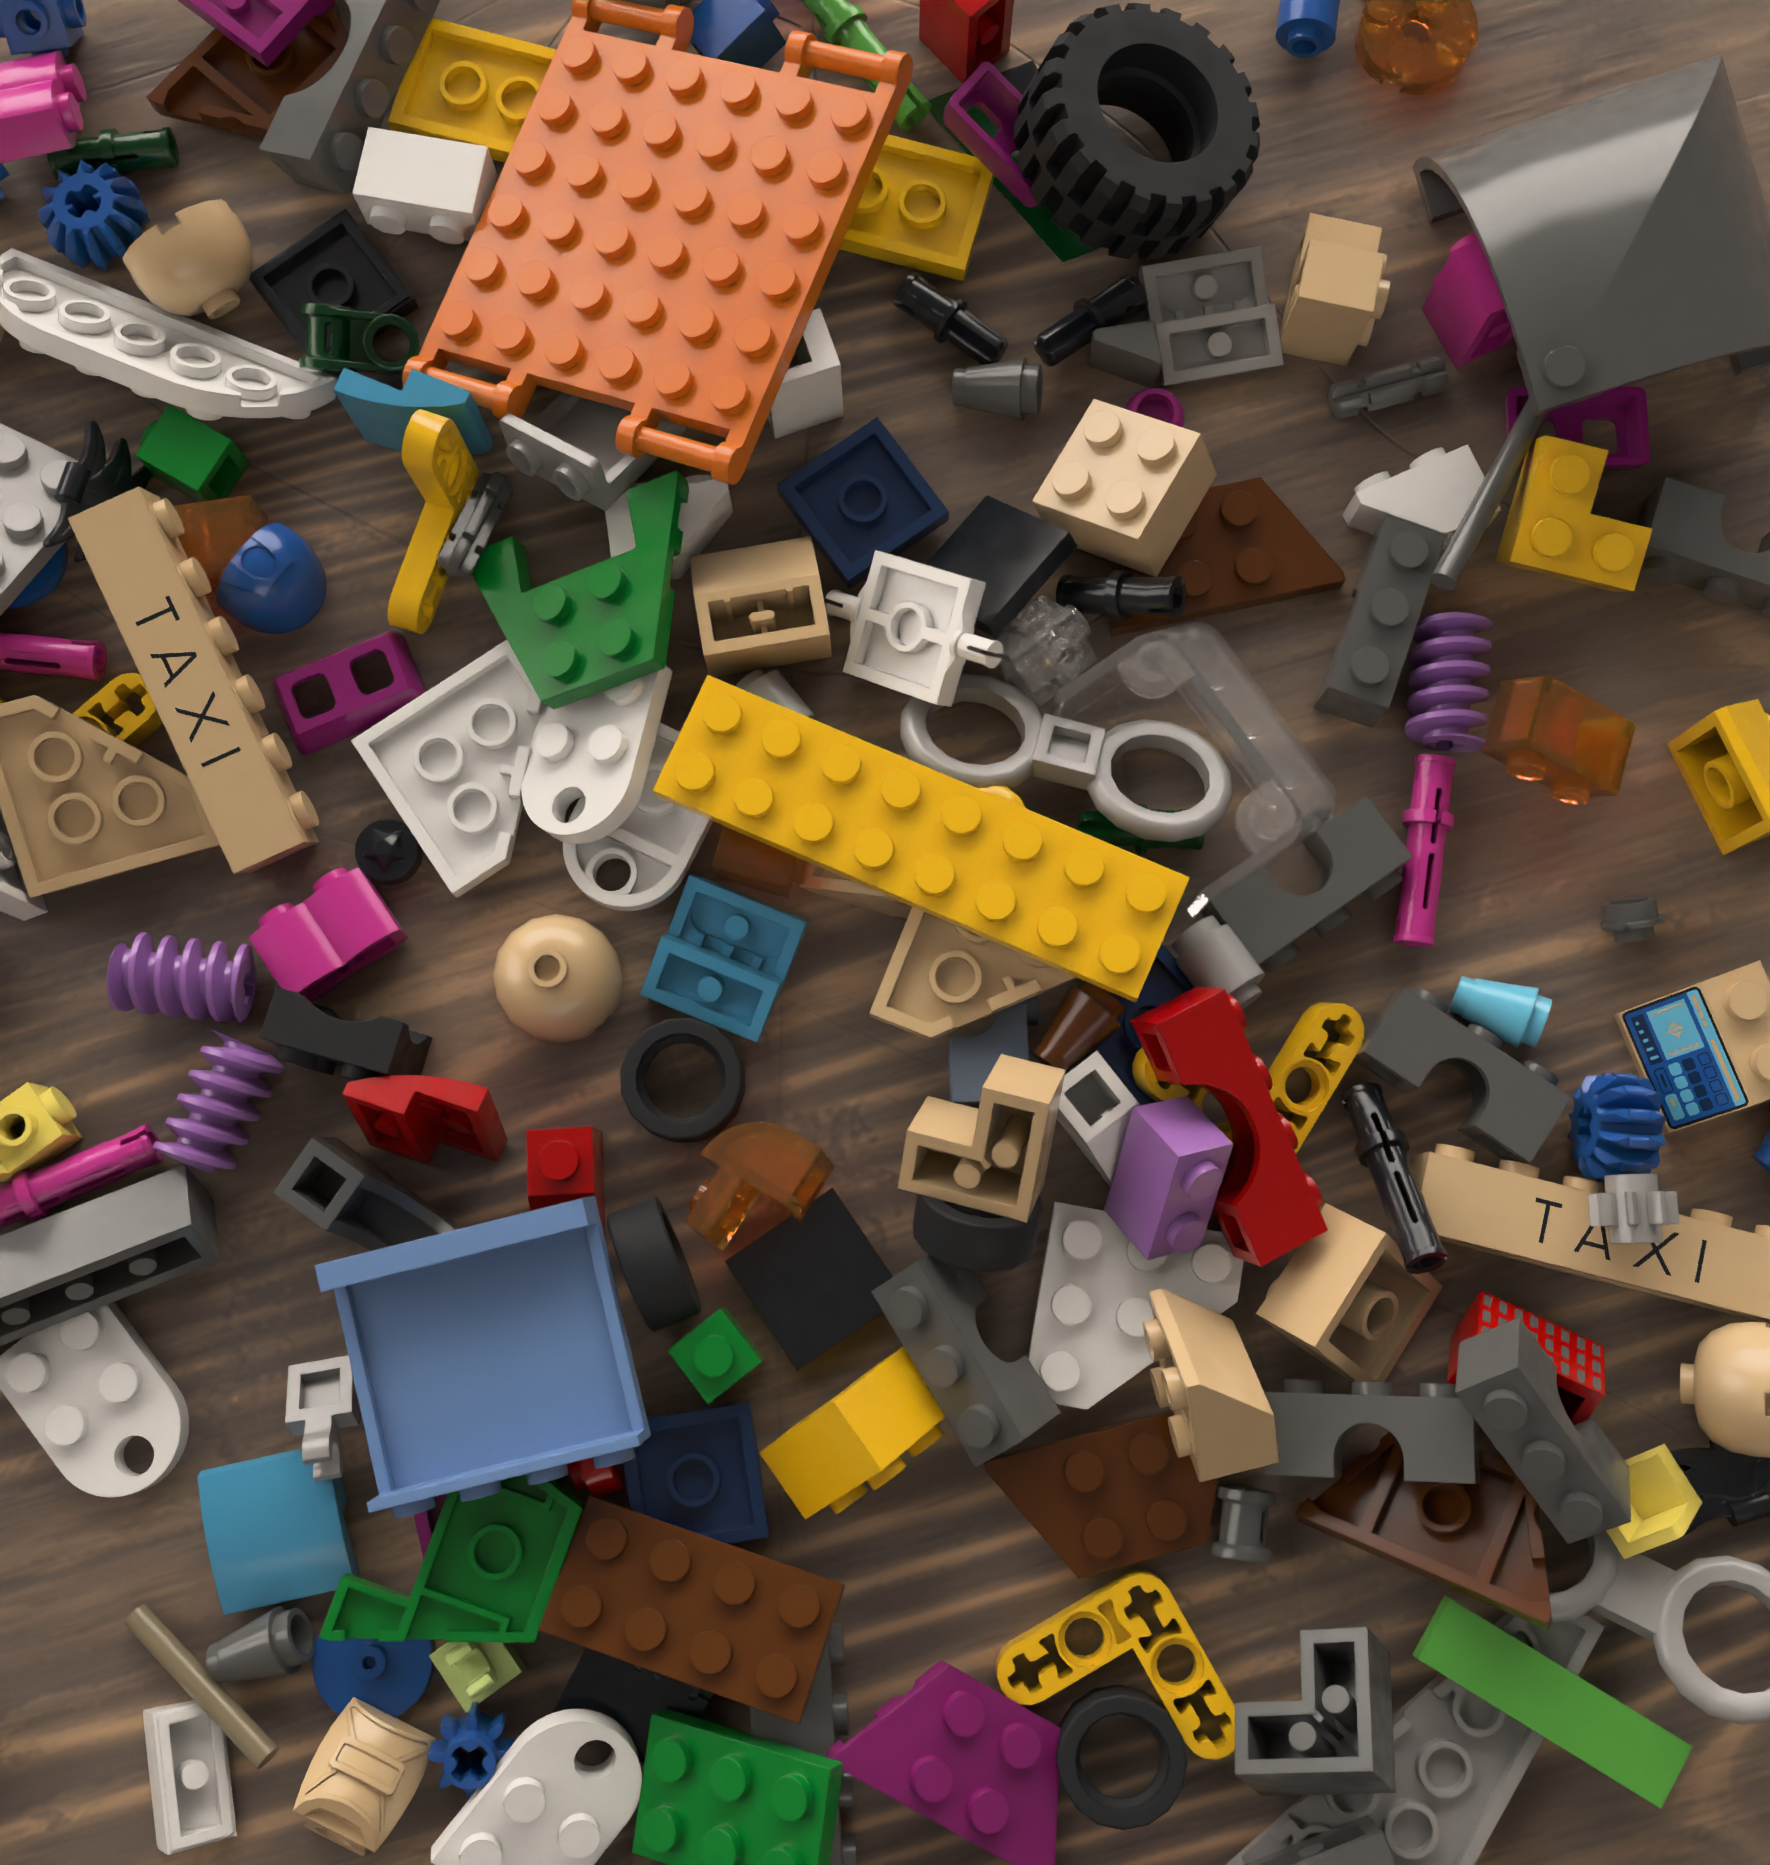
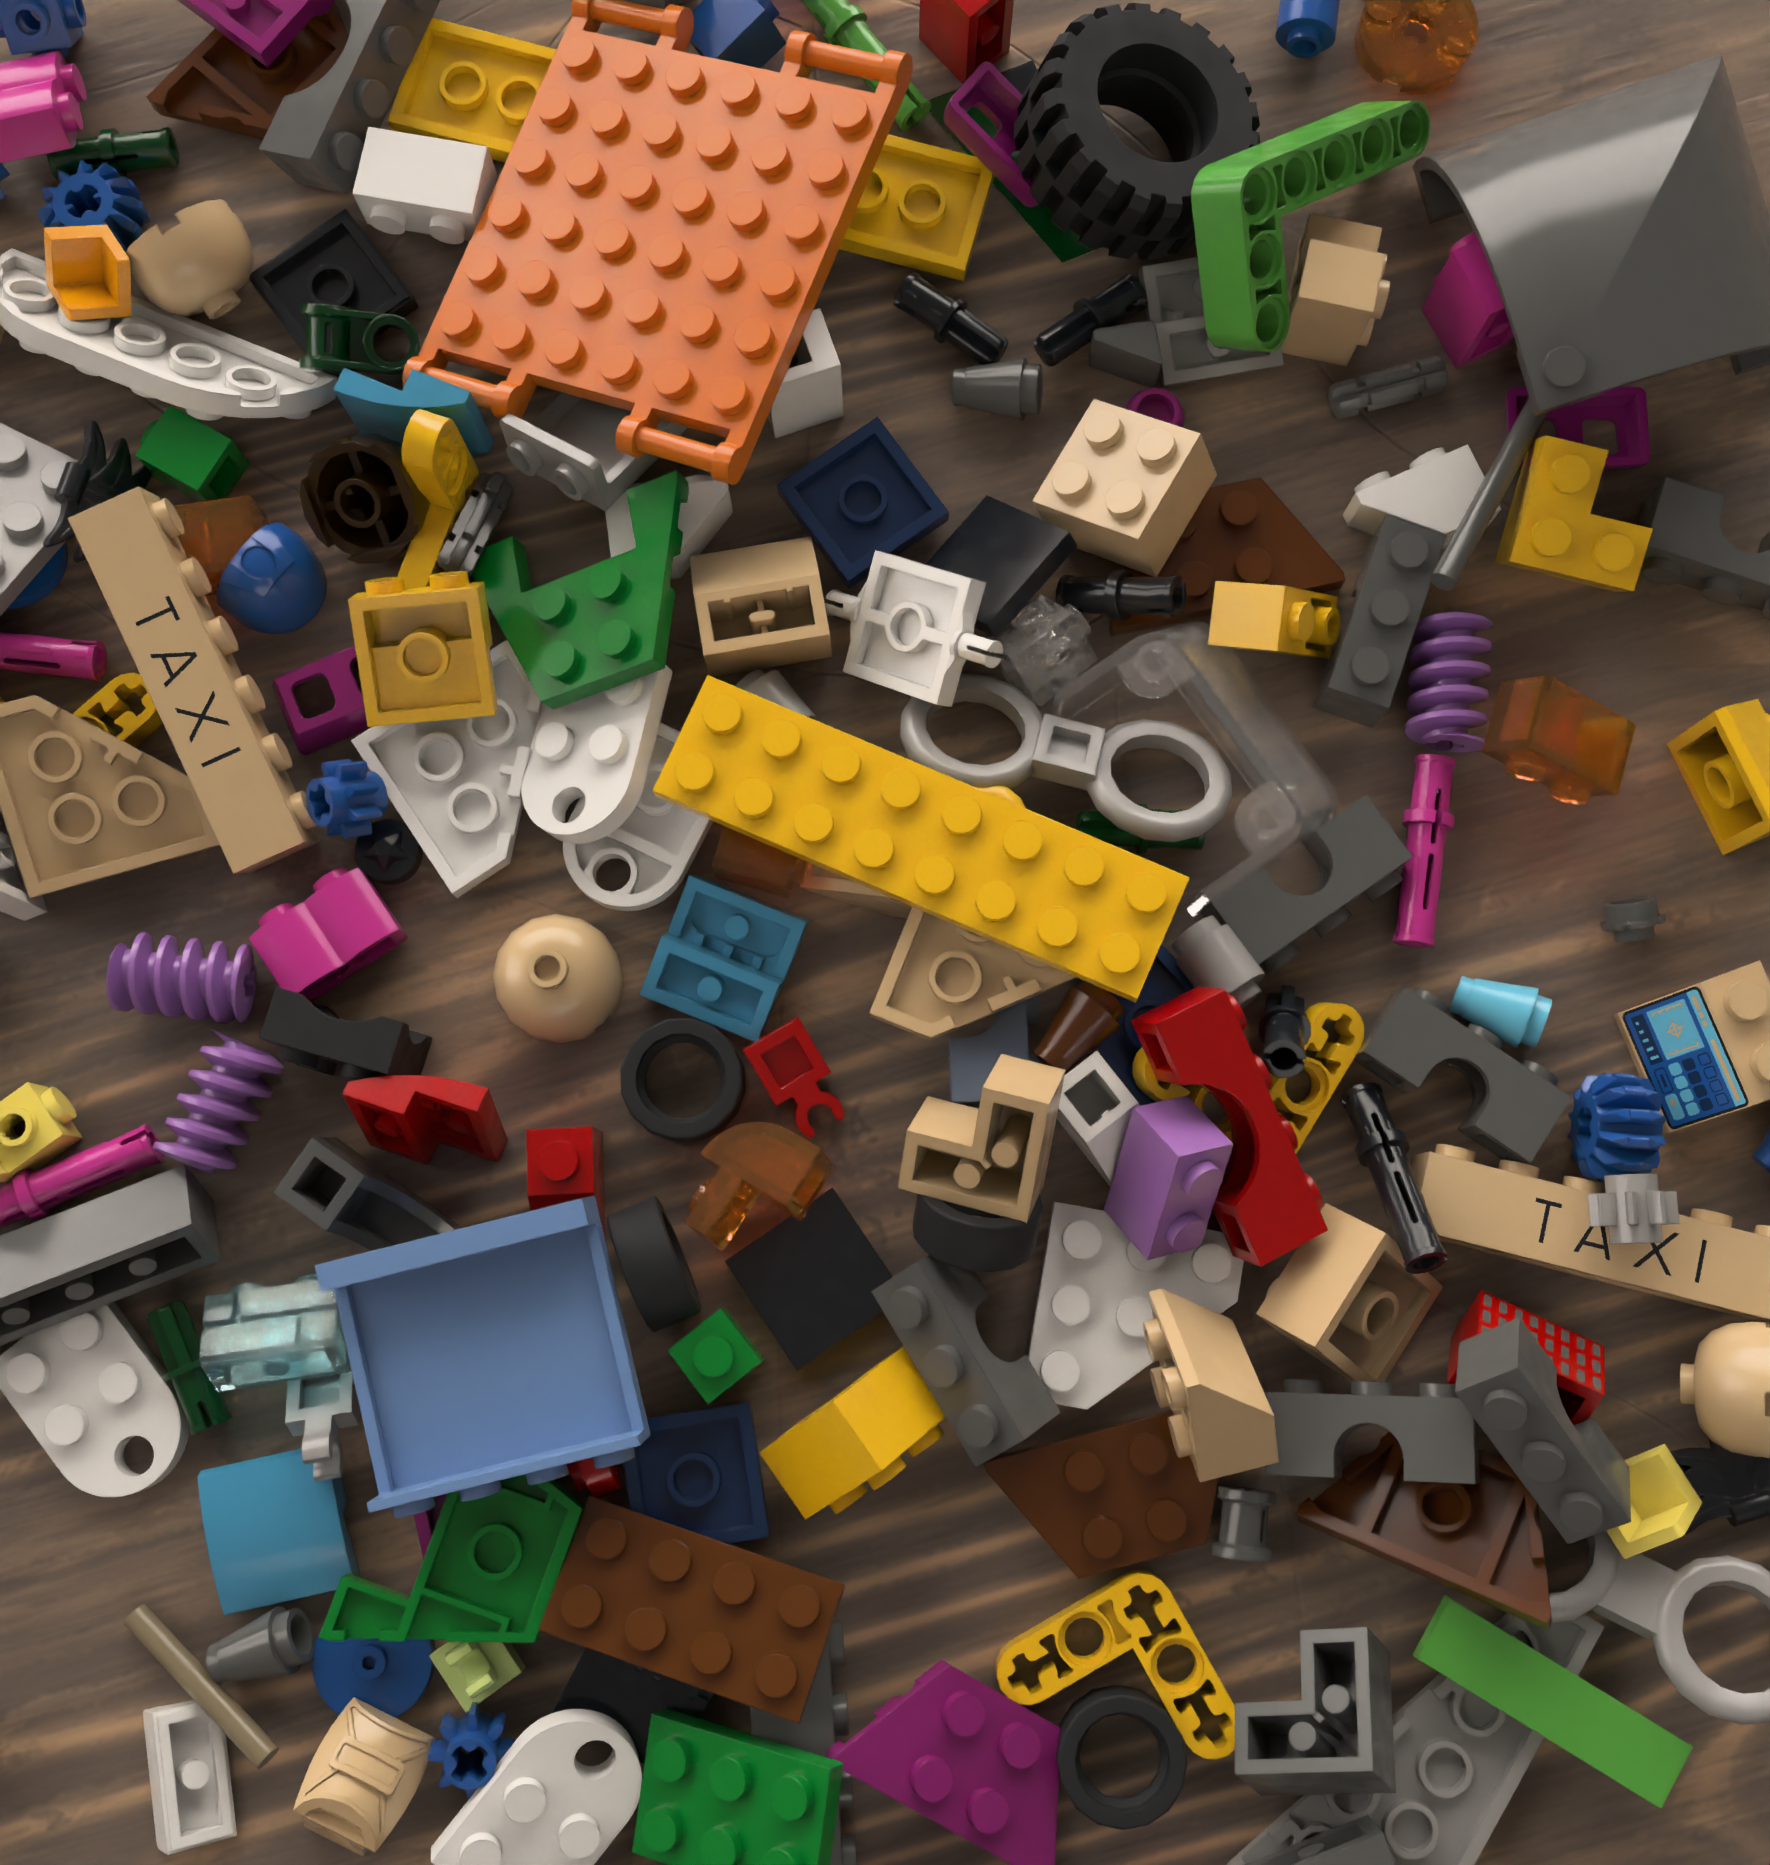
(87, 272): none -> light orange panel
(180, 1352): none -> dark green axle
(272, 1335): none -> clear light blue brick
(346, 798): none -> blue gear
(363, 498): none -> dark brown cylinder
(423, 650): none -> yellow plate
(790, 1068): none -> red plate
(1244, 195): none -> bright green beam
(1274, 619): none -> yellow slope
(1284, 1033): none -> black axle

